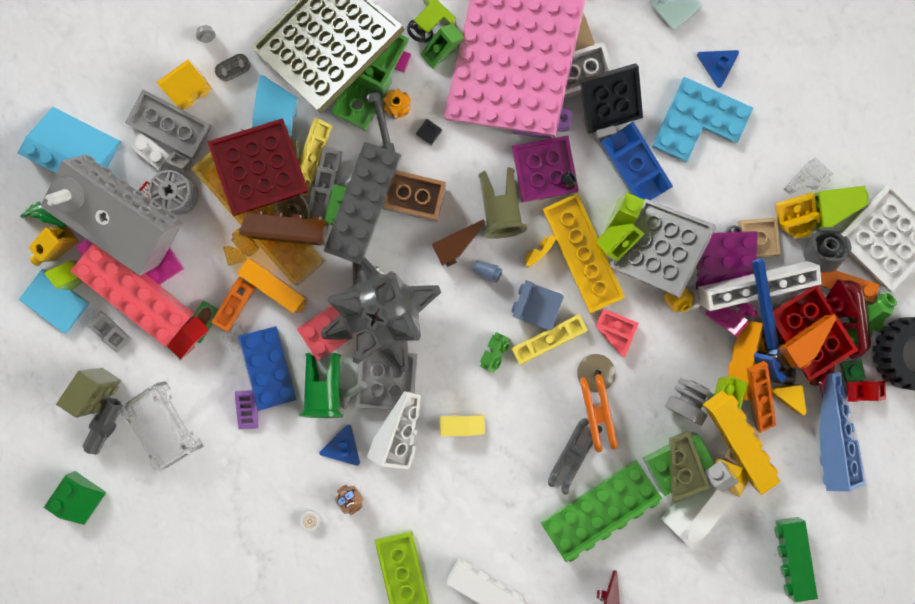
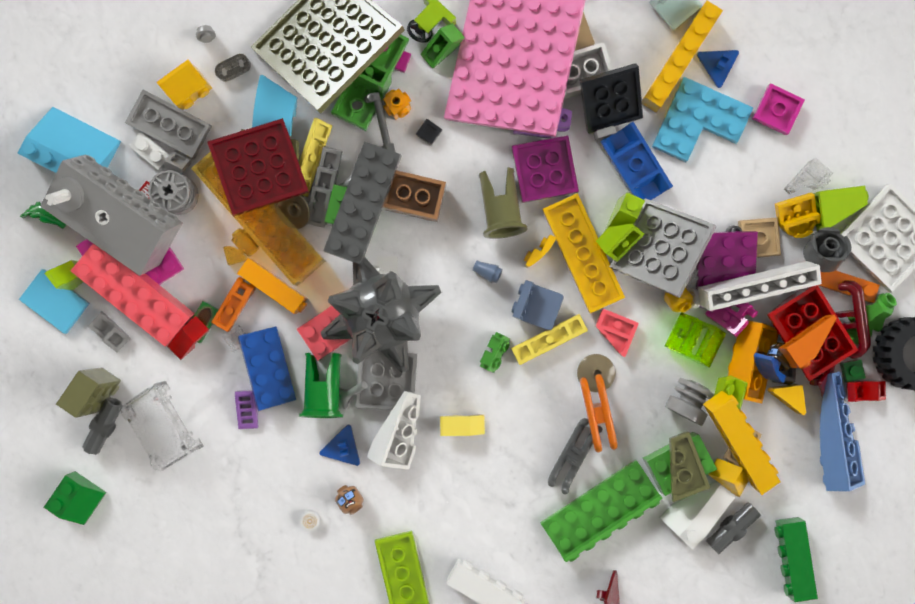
(51, 245): yellow torso -> none
(284, 229): reddish brown slope -> none
(453, 246): reddish brown slope -> none
(569, 179): black hinge -> none
(681, 56): none -> yellow brick
(689, 330): none -> clear neon green piece
(721, 476): light grey brick -> none
(733, 528): none -> dark grey piece
(761, 396): orange plate -> none
(765, 303): blue axle -> none
(778, 109): none -> dark pink plate
(842, 301): dark red piece -> none

